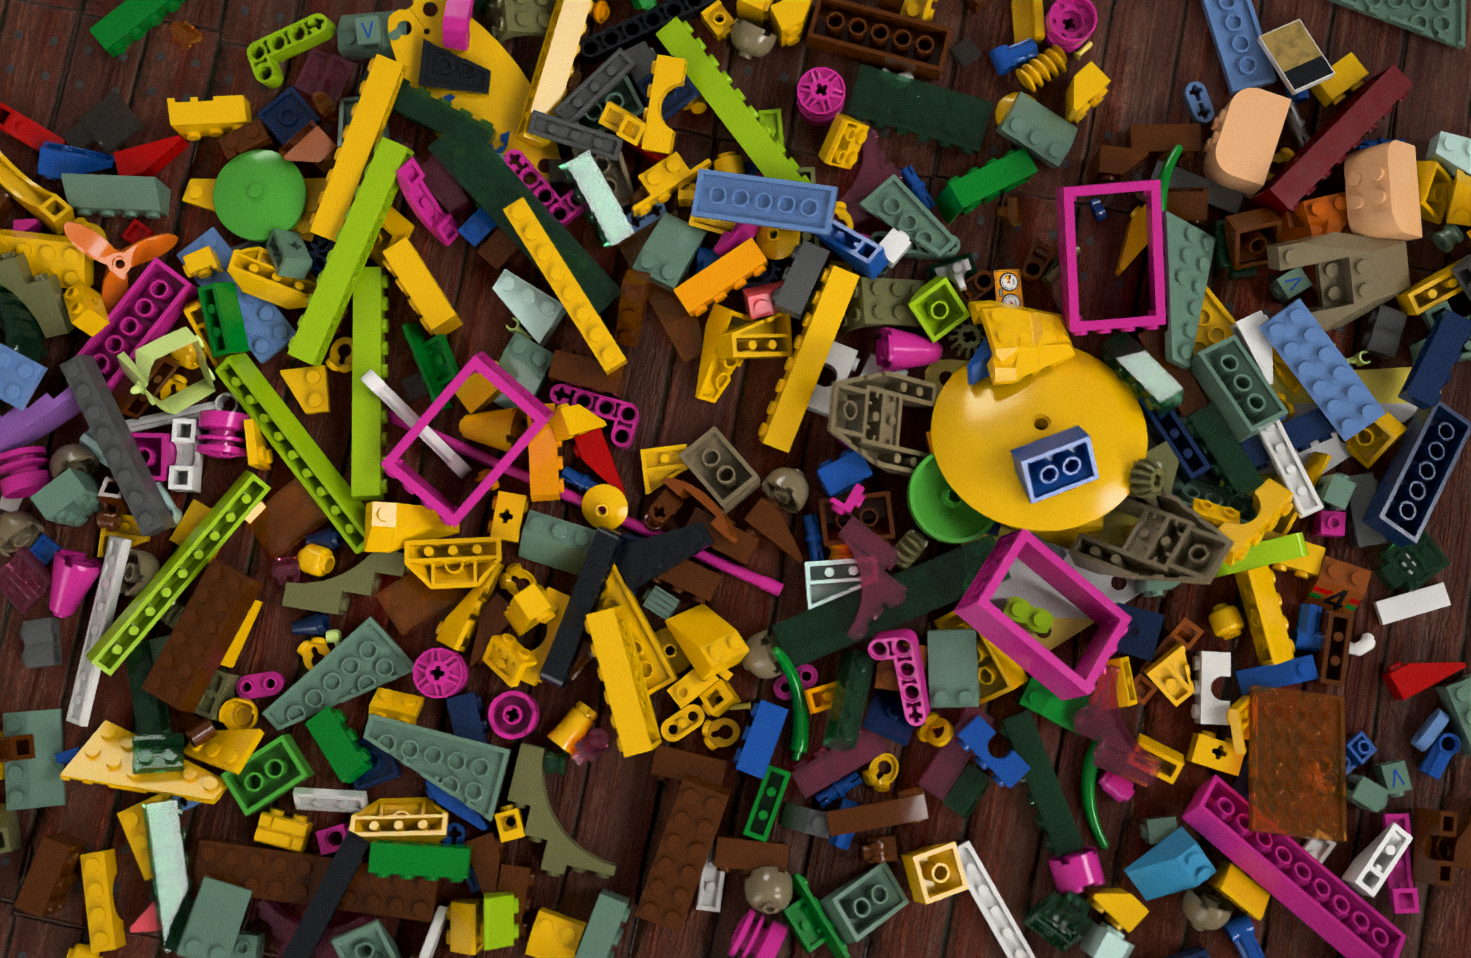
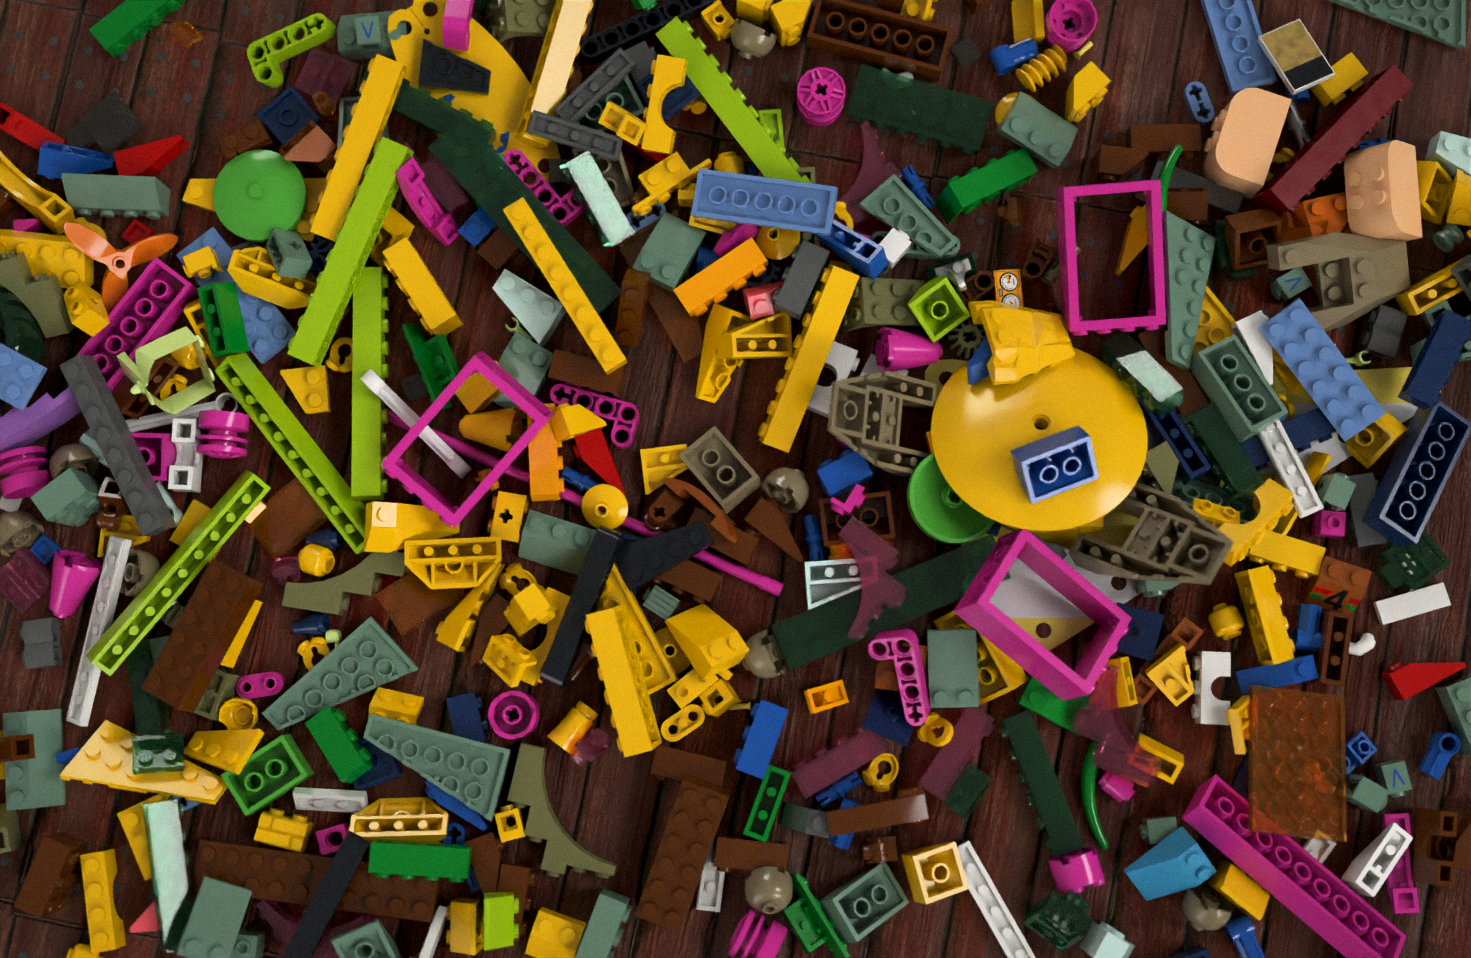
(196, 728): reddish brown piece -> none
(209, 118): yellow wedge -> none
(257, 449): yellow wing -> none
(455, 673): dark pink wheel -> none
(556, 763): clear green wheel -> none
(600, 11): light orange plate -> none
(711, 726): yellow piece -> none
(800, 727): green animal -> none
(806, 684): dark pink plate -> none
(843, 141): yellow slope -> none
(849, 701): clear green brick -> none
(910, 548): olive gear -> none
(1006, 769): blue arch -> none
(1032, 618): lime brick -> none
(1097, 209): blue tile -> none
(1120, 906): yellow slope -> none
(1147, 478): olive gear -> none
(1201, 753): yellow brick -> none
(1268, 553): lime beam -> none
(1430, 730): medium blue beam -> none

